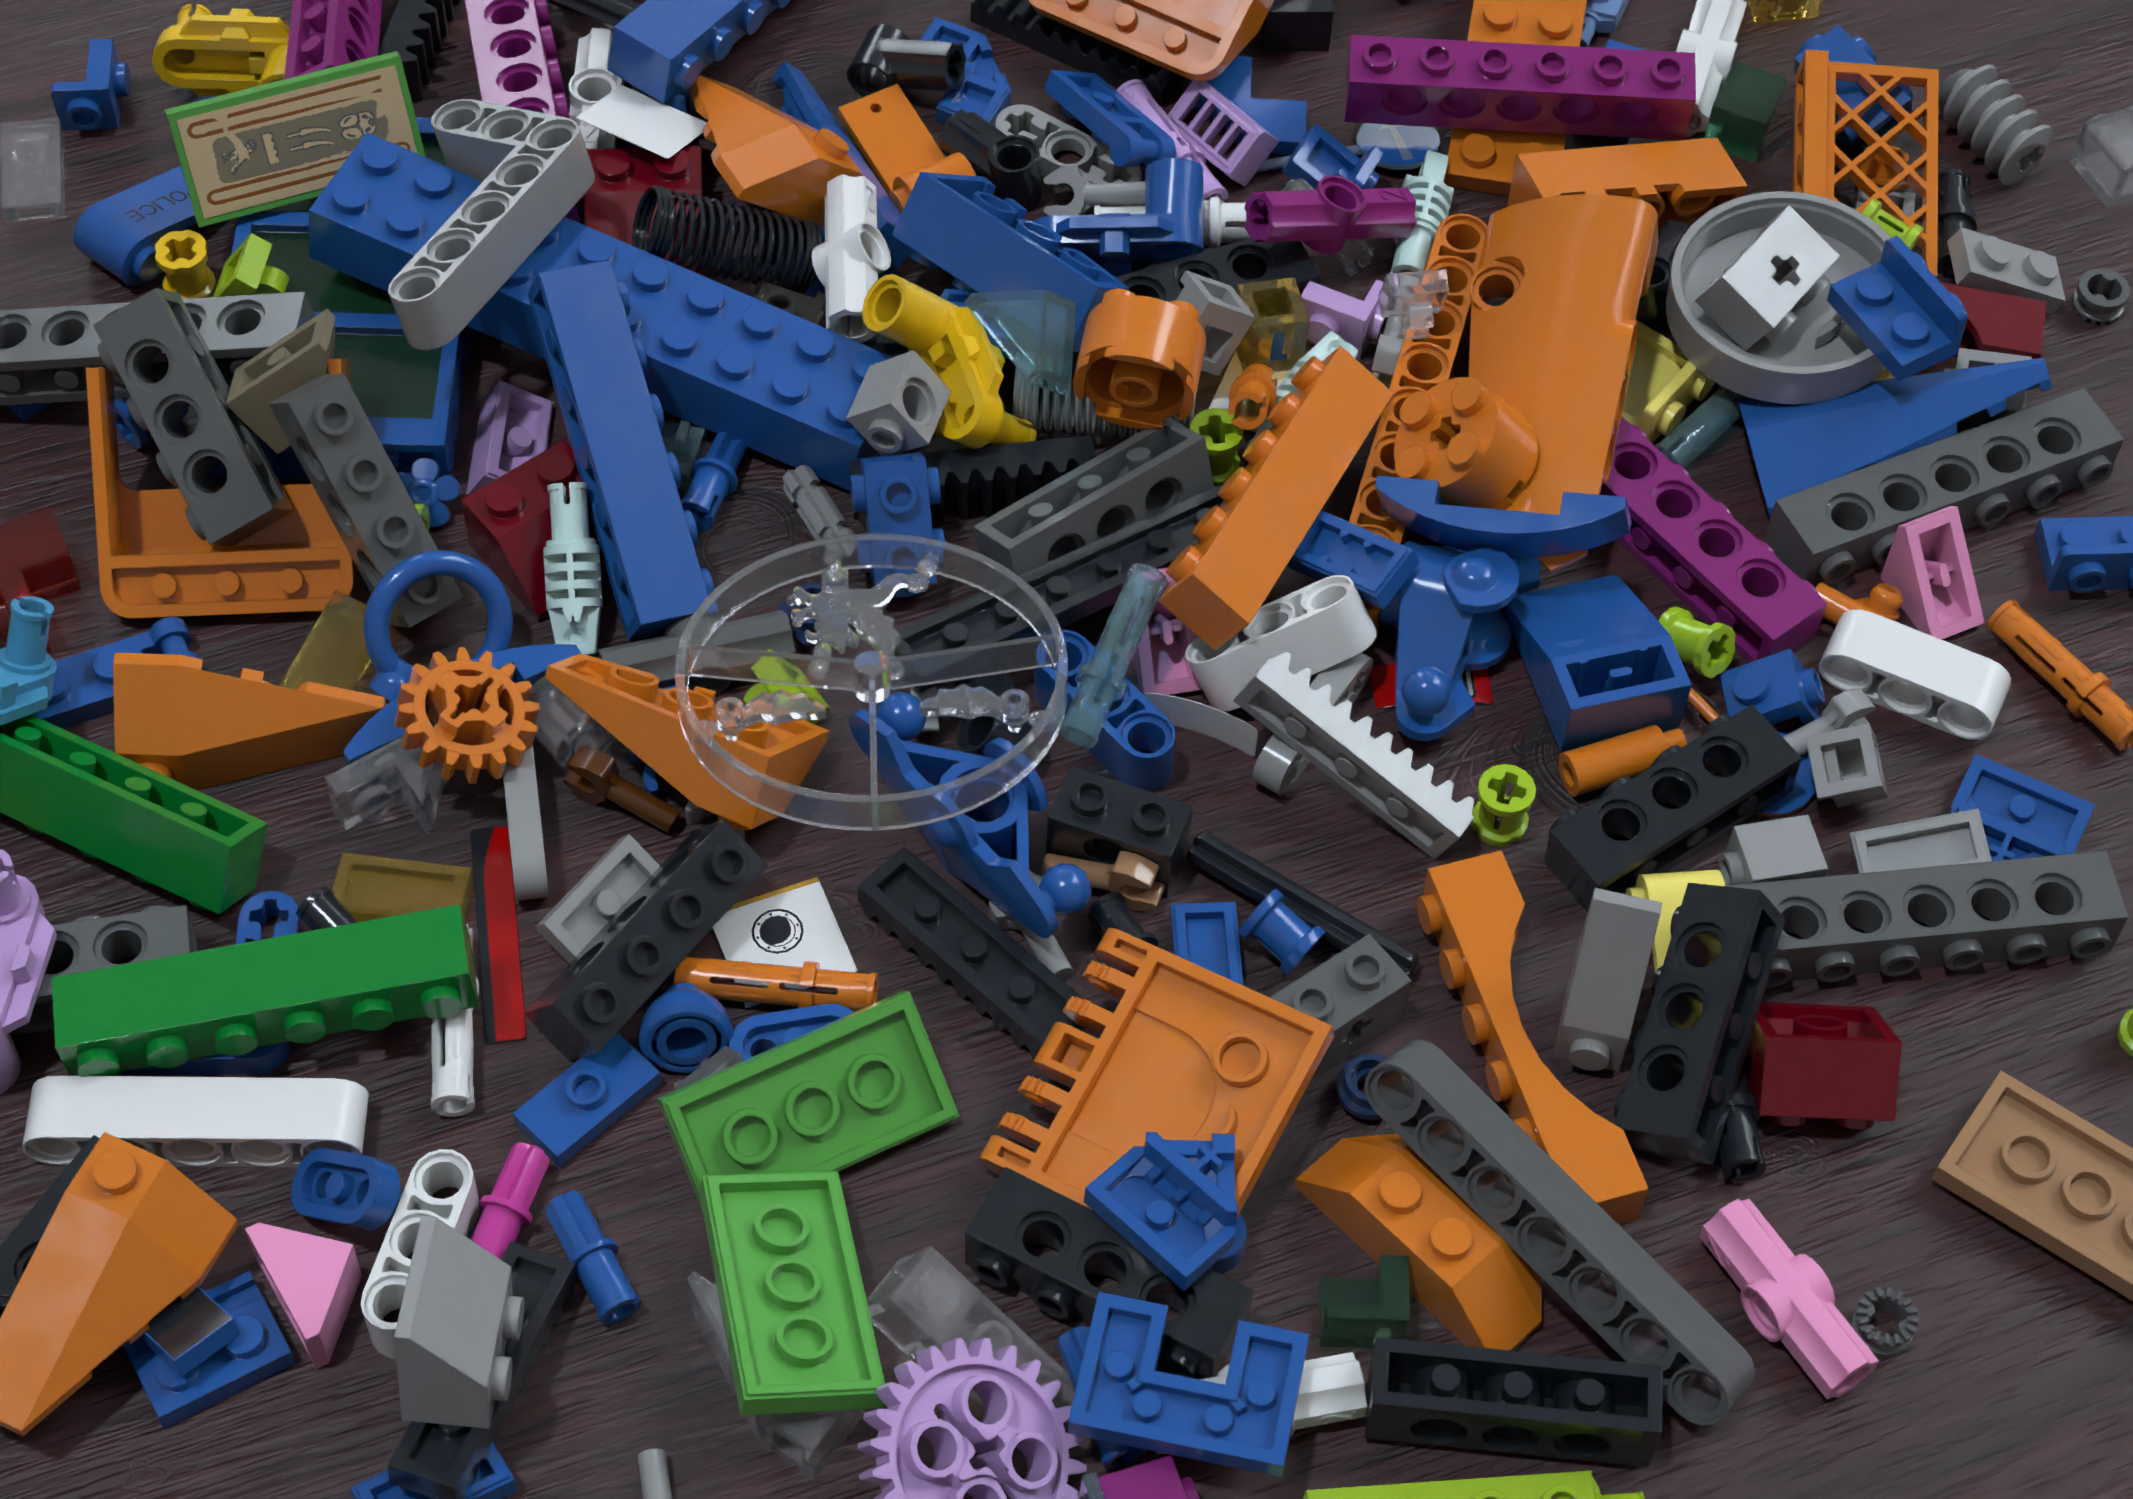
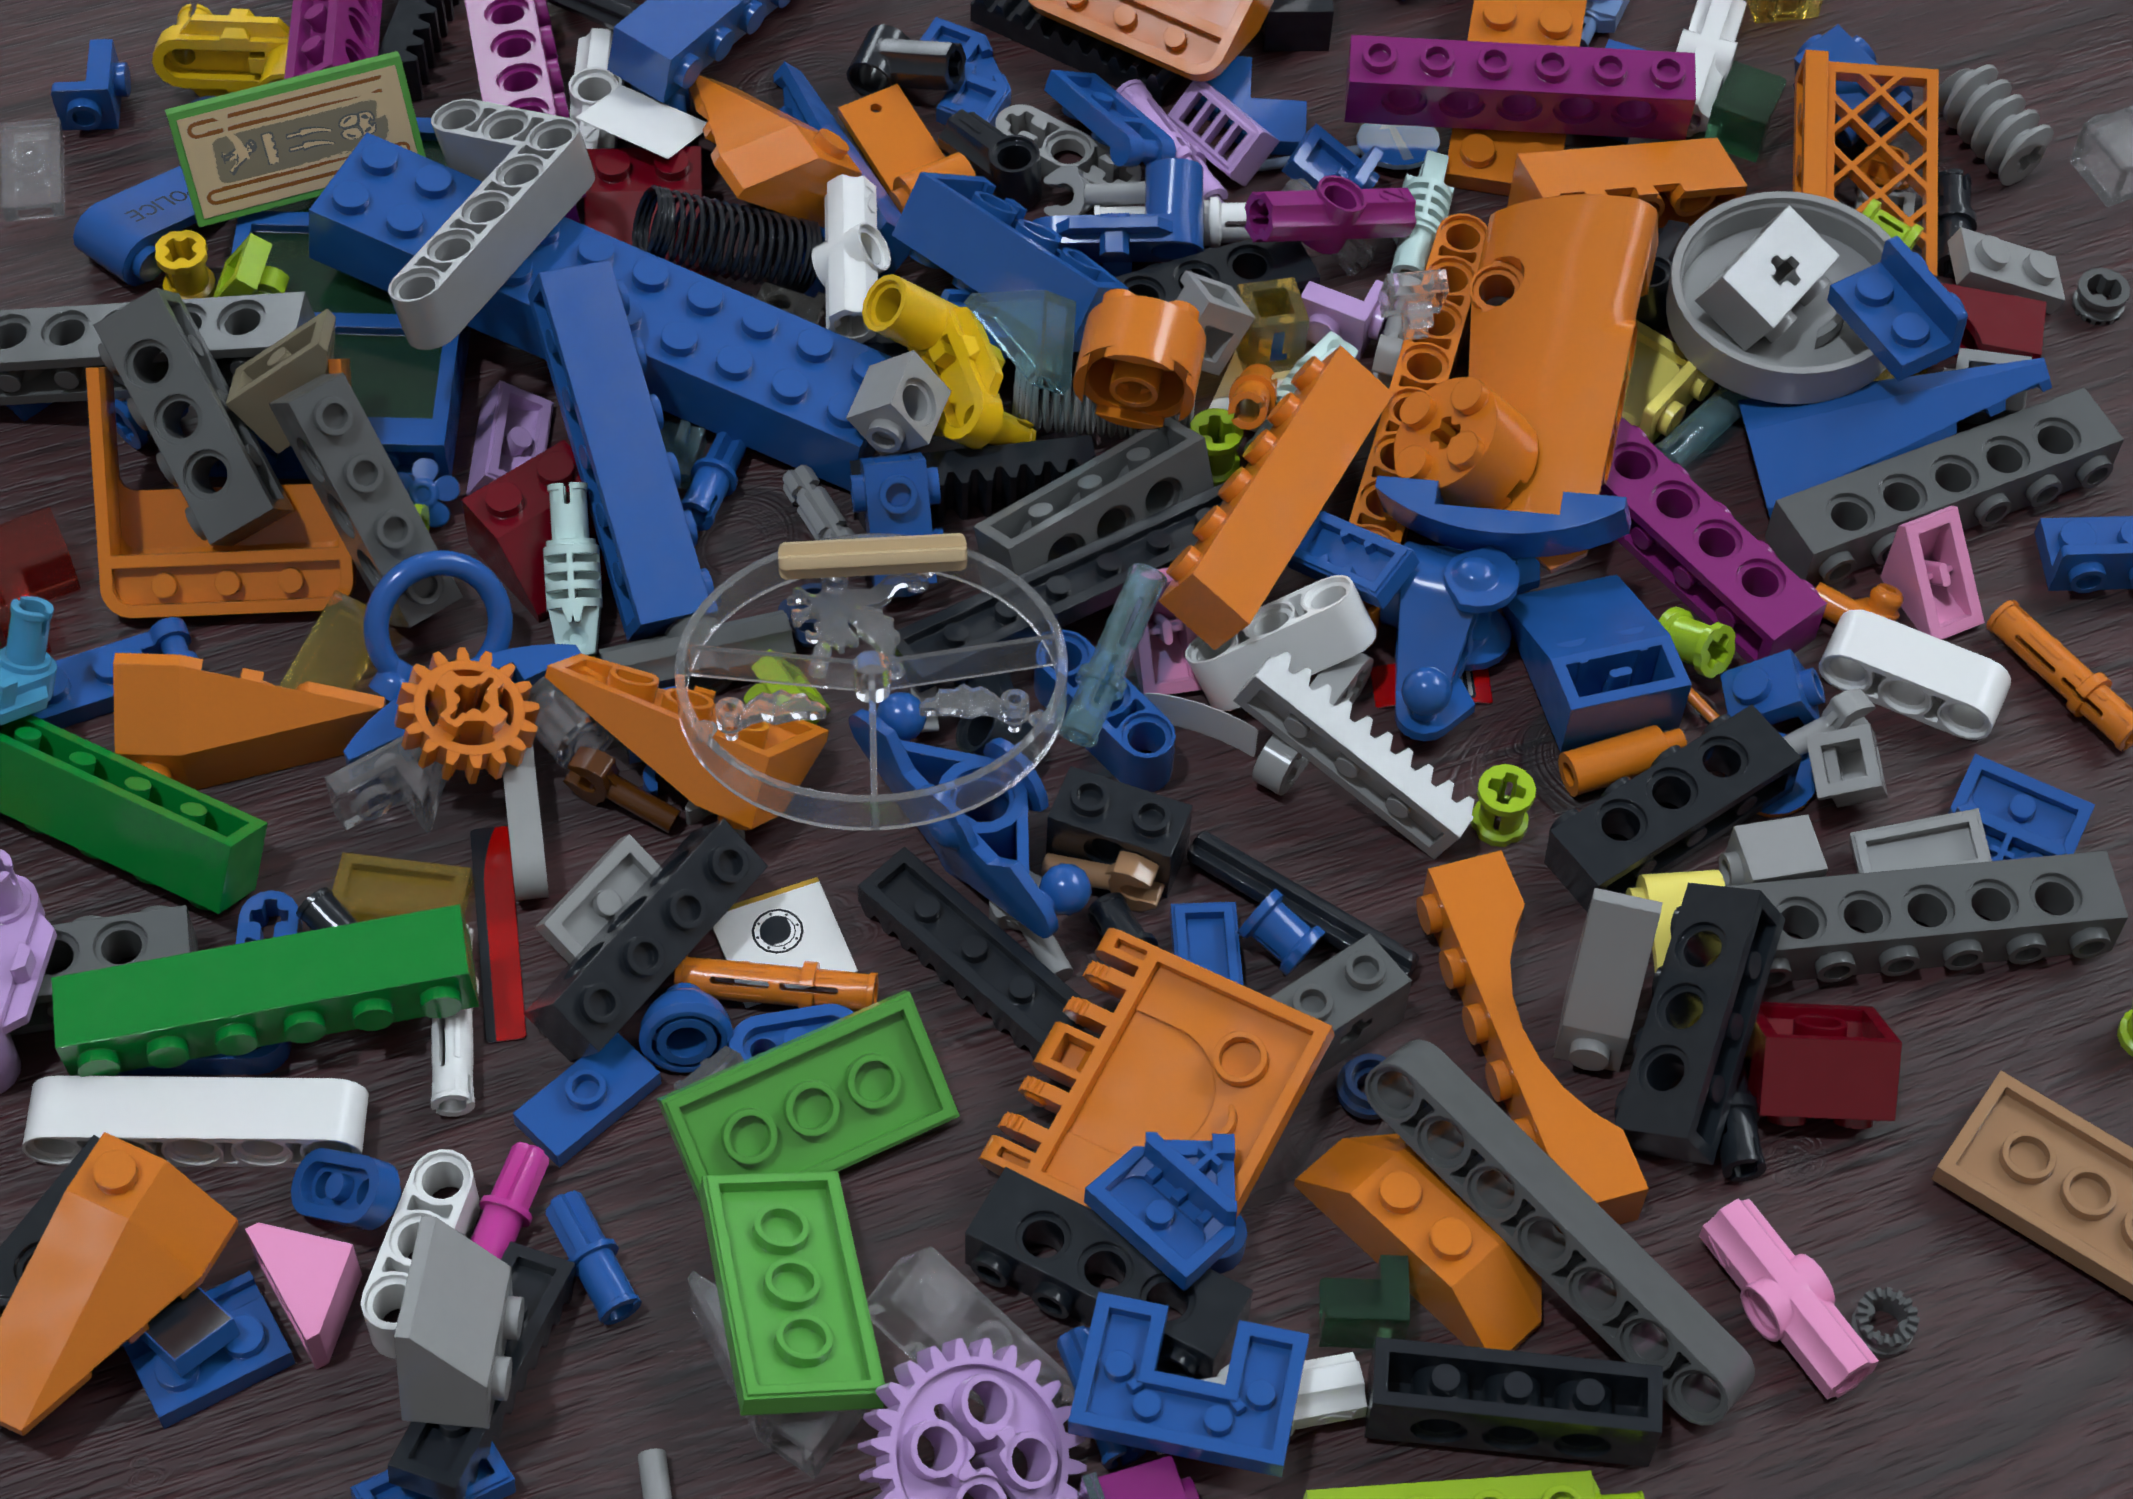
(872, 556): none -> tan axle

